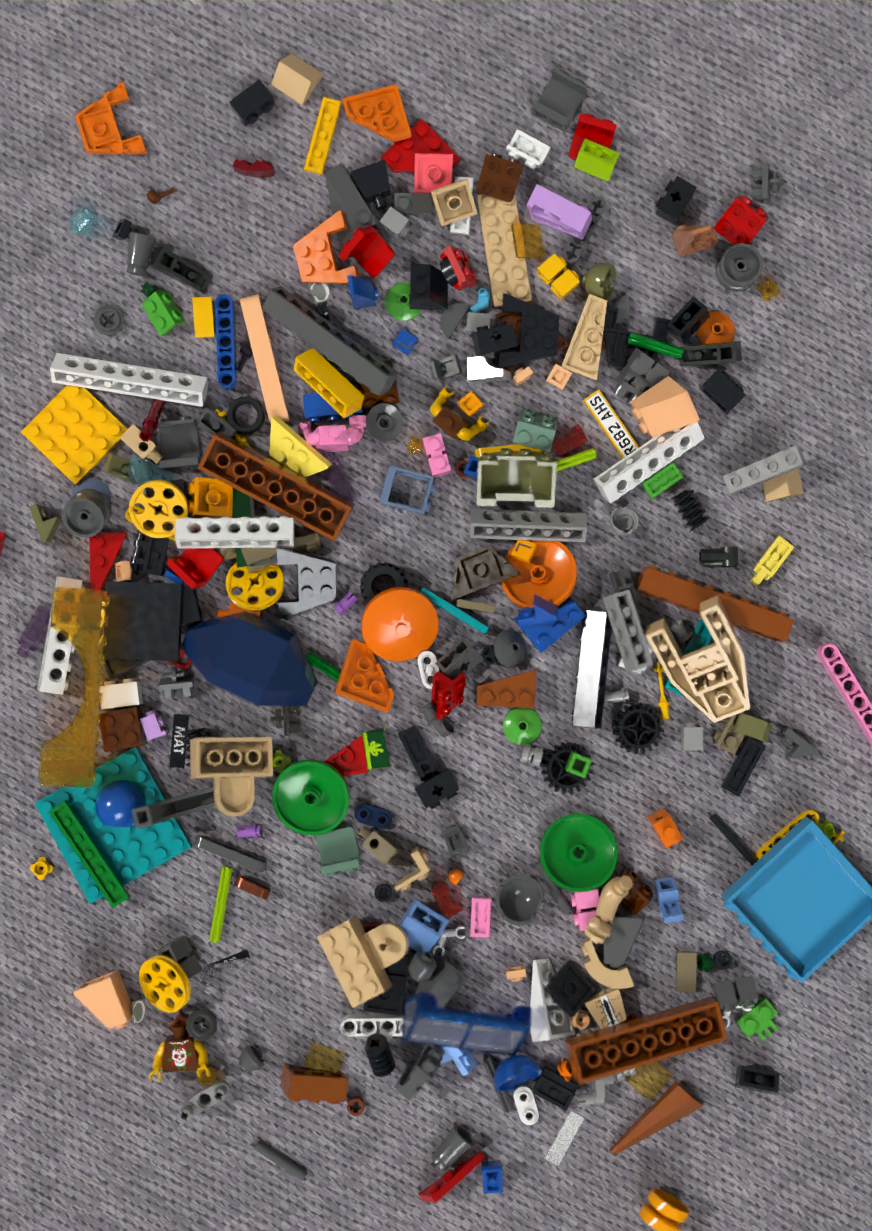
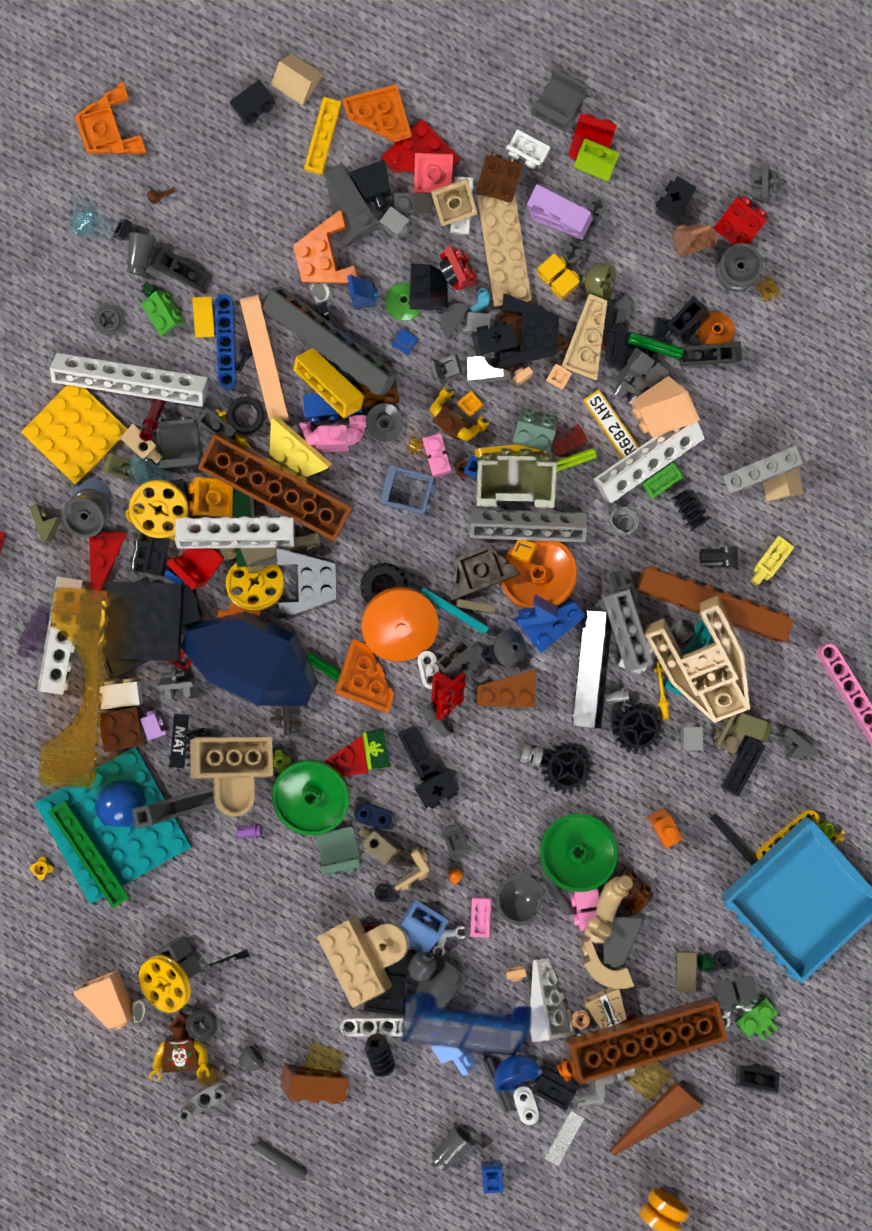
(123, 571): light nougat plate -> none
(220, 906): lime axle -> none
(230, 853): dark grey beam -> none
(252, 887): copper beam -> none
(259, 169): dark red slope -> none
(337, 479): clear purple hinge -> none
(345, 603): medium lavender pin -> none
(360, 1109): copper bush -> none
(369, 250): red bracket -> none
(417, 1074): dark grey hips -> none
(441, 895): clear red leg -> none
(450, 1179): red wing -> none
(512, 723): bright green dish -> none
(527, 241): clear yellow piece -> none
(569, 988): black plate -> none
(578, 764): bright green brick -> none
(668, 900): medium blue brick -> none
(723, 391): black brick -> none

